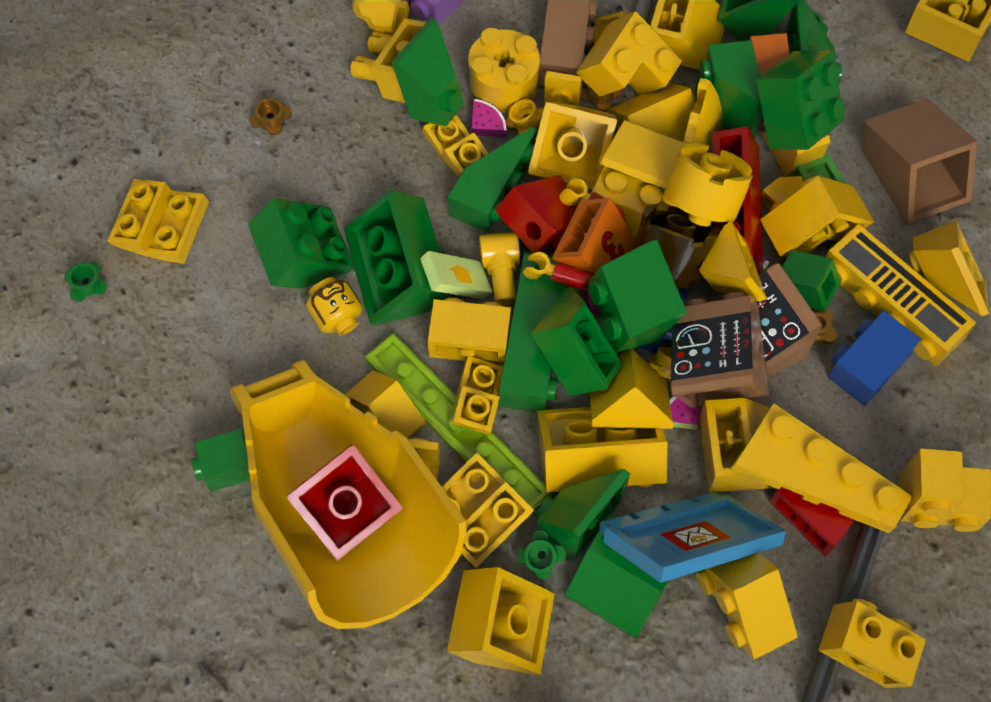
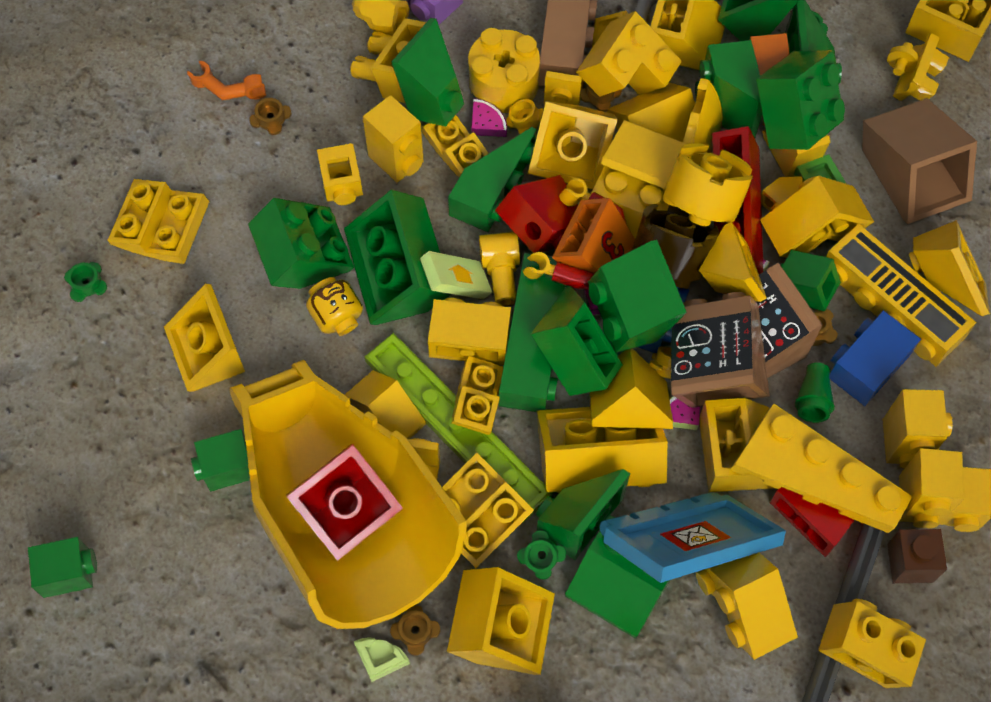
(61, 567): none -> green brick
(203, 342): none -> yellow slope
(250, 87): none -> orange arm
(340, 173): none -> yellow brick
(380, 657): none -> yellowish green tile
(394, 139): none -> yellow brick
(415, 618): none -> pearl gold plate
(815, 395): none -> green cone
(912, 65): none -> yellow hips
(915, 422): none -> yellow brick
(917, 556): none -> reddish brown brick

